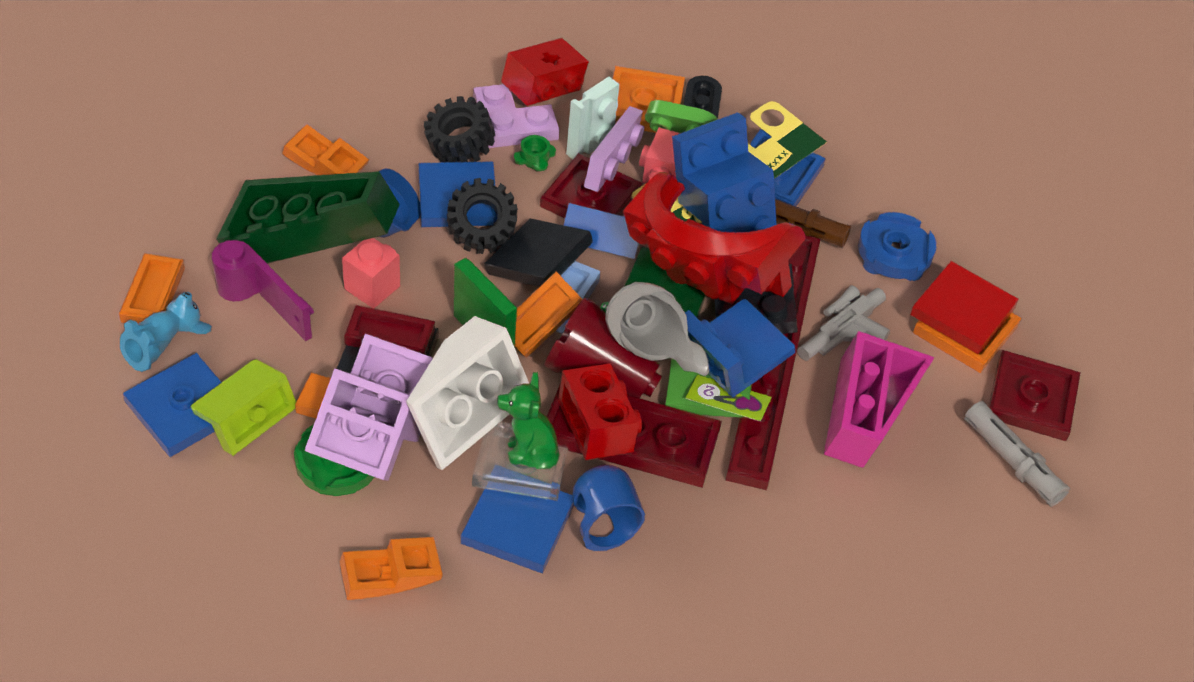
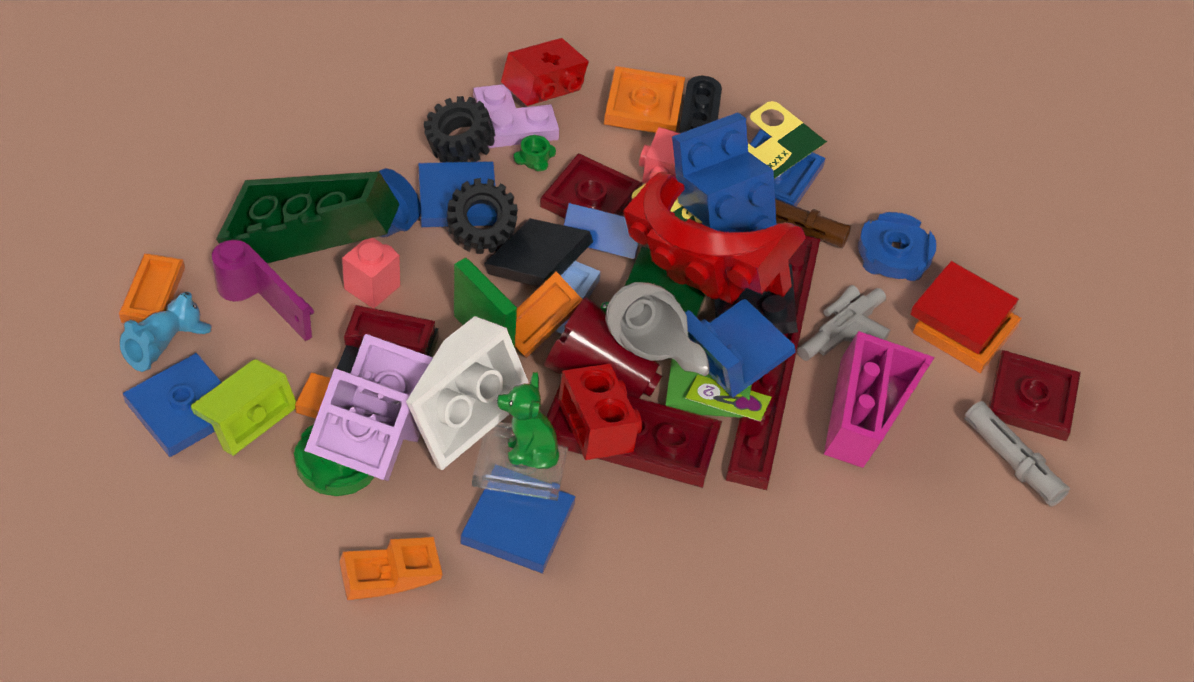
(322, 156): orange slope -> none
(592, 117): light aqua plate -> none
(610, 492): blue helmet -> none
(614, 149): lavender plate -> none
(676, 116): bright green plate -> none

